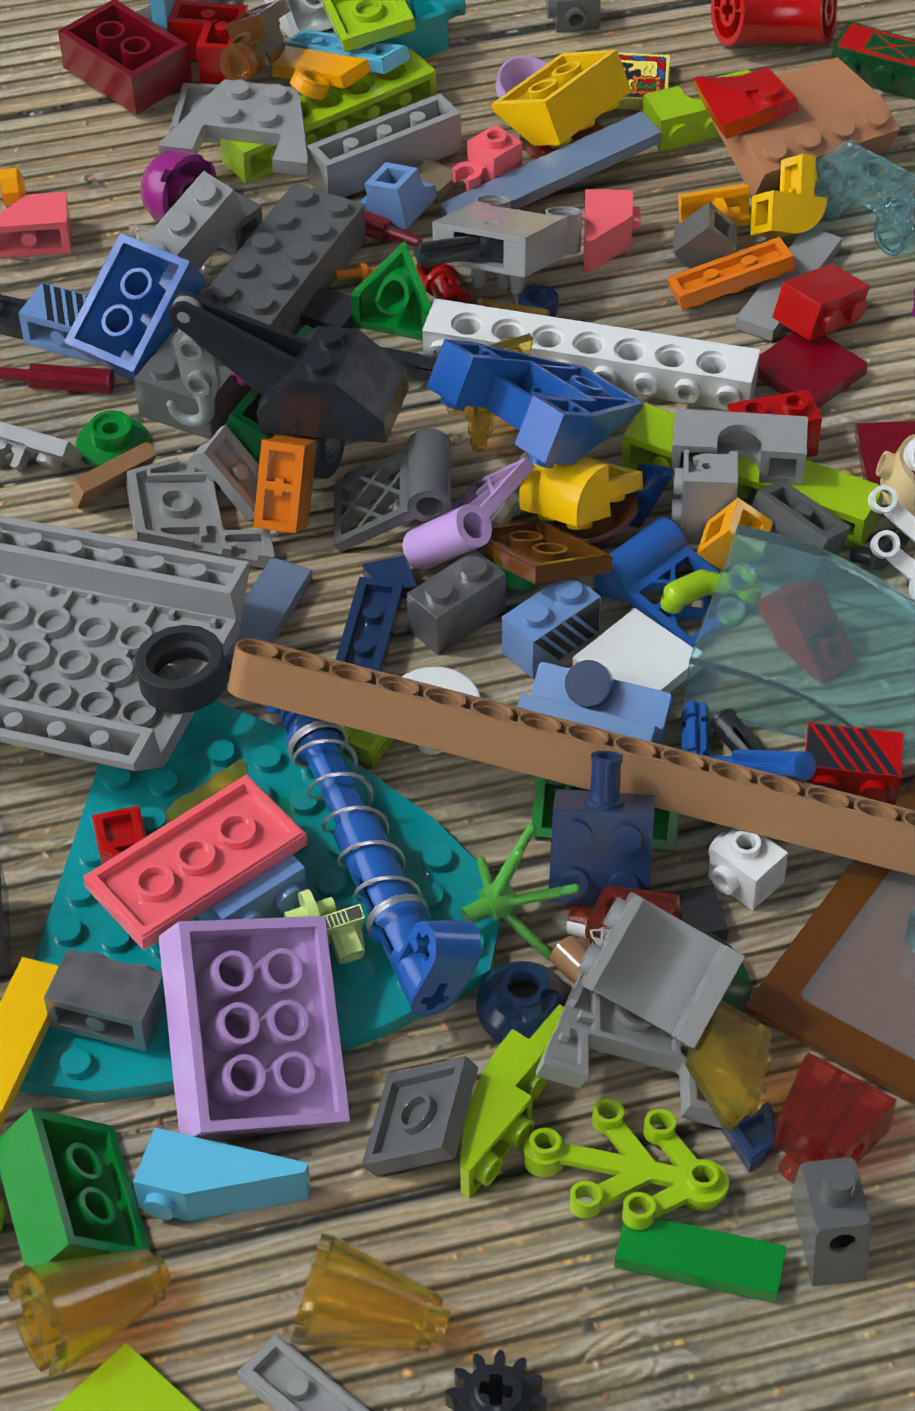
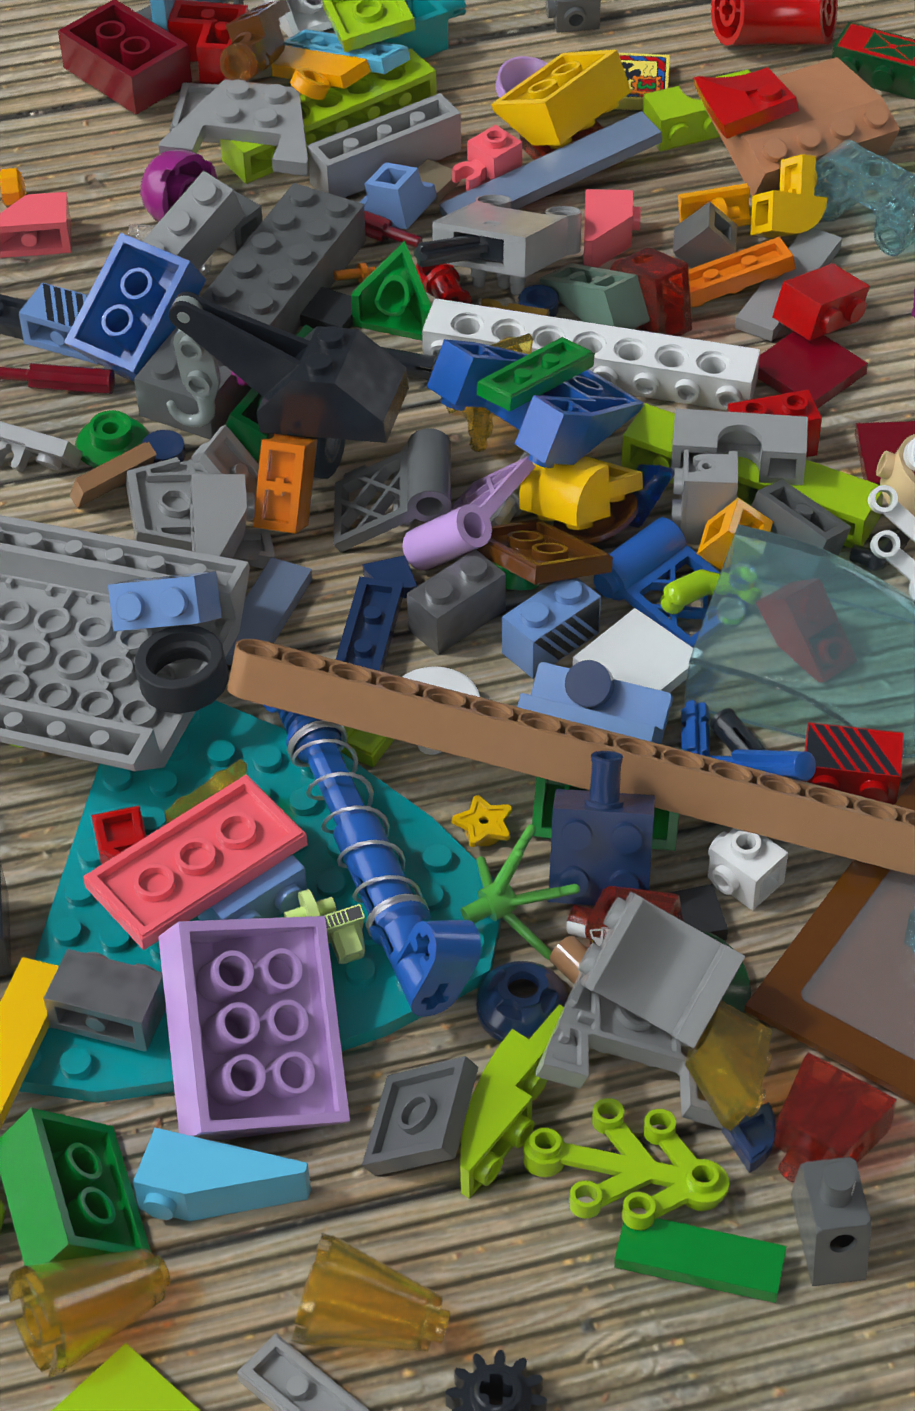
(164, 601): none -> medium blue brick
(167, 445): none -> dark blue tile
(219, 512): none -> light grey slope
(484, 834): none -> yellow plate
(535, 374): none -> green tile
(599, 295): none -> sand green slope
(664, 289): none -> clear red torso

